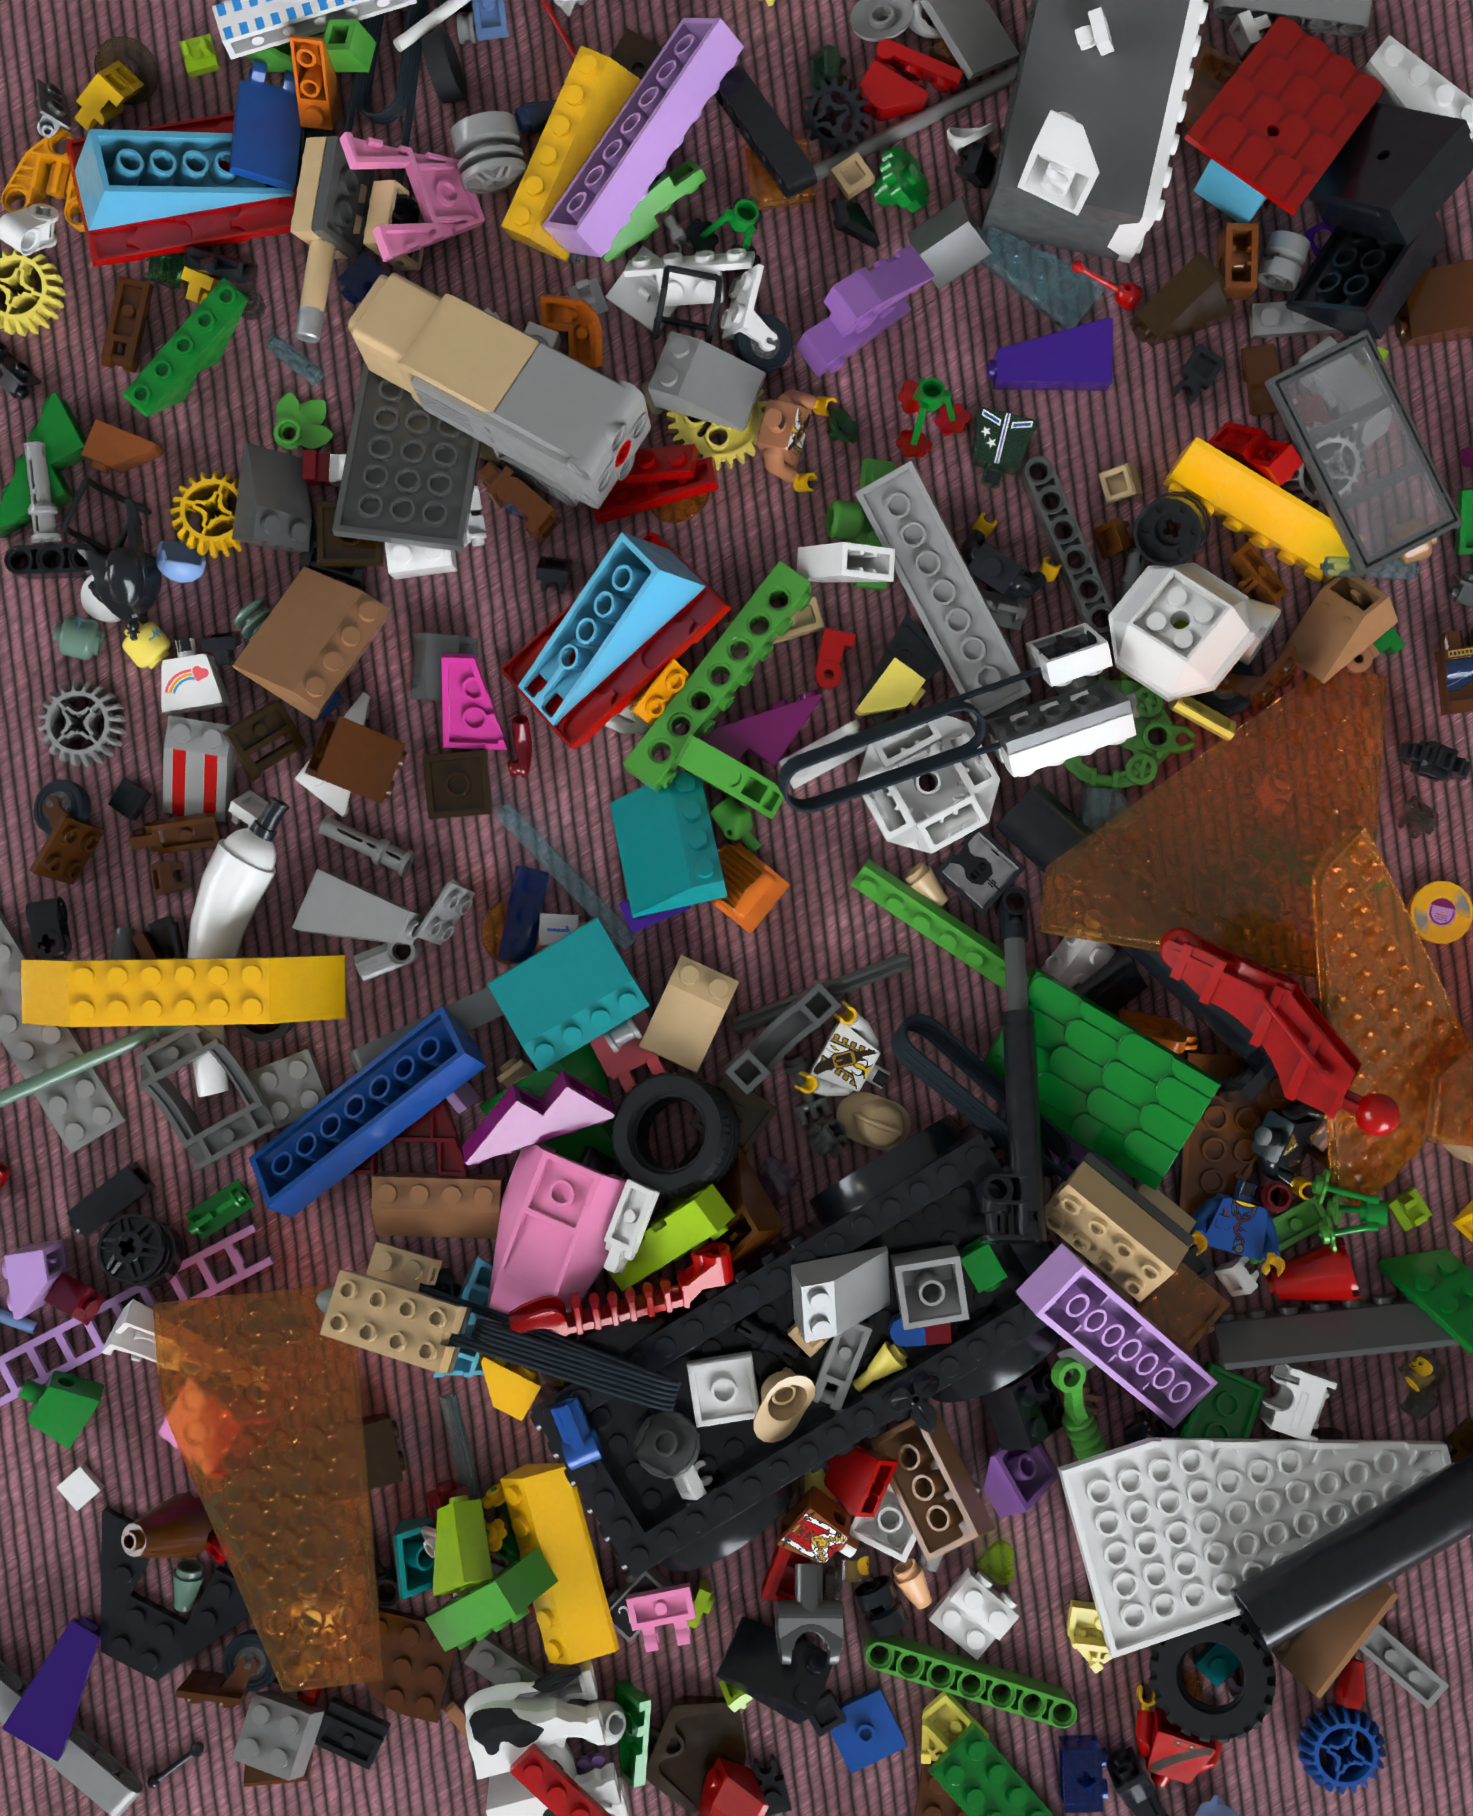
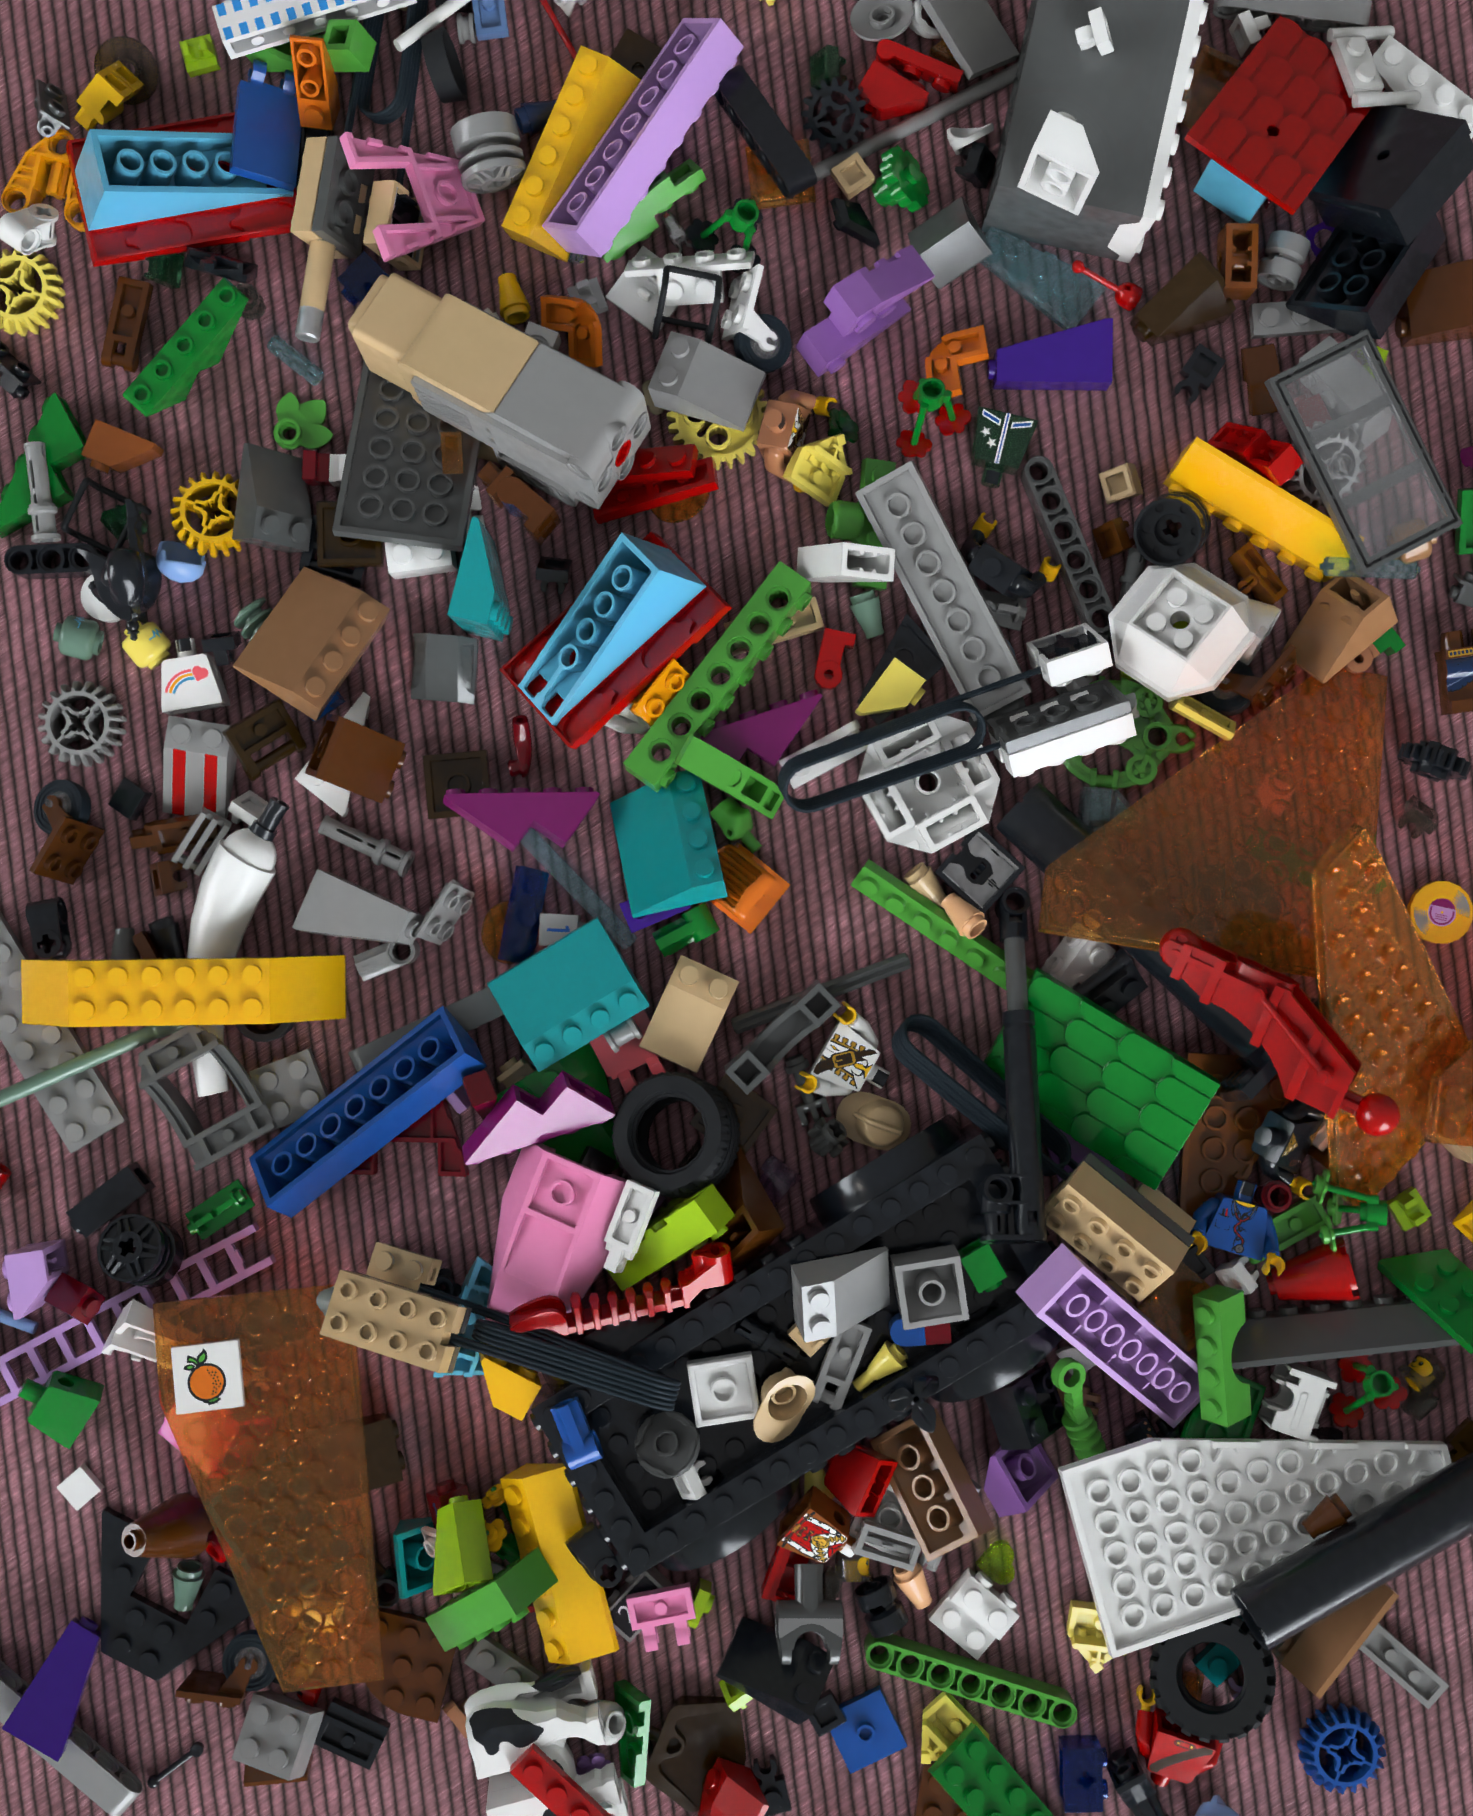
(116, 518): none -> clear green tile
(188, 862): none -> light grey tile
(199, 284): yellow tile -> none
(208, 1376): none -> white tile
(436, 1205): medium nougat slope -> none
(452, 452): none -> clear orange piece
(460, 1445): clear light blue axle -> none
(467, 706): dark pink wing -> none
(479, 593): none -> teal slope
(480, 1092): none -> dark red slope
(512, 301): none -> yellow cone
(512, 814): none -> magenta slope
(592, 1553): none -> black piece
(690, 928): none -> green piece
(819, 468): none -> light yellow slope
(863, 1536): none -> light grey tile
(868, 613): none -> sand green cone
(954, 351): none -> orange plate
(964, 916): none -> light nougat cone
(1162, 1029): orange plate -> none
(1217, 1320): none -> bright green arch
(1327, 1516): none -> reddish brown cone
(1351, 1685): red cone -> none
(1359, 68): none -> white plate
(1377, 1386): none -> red plant

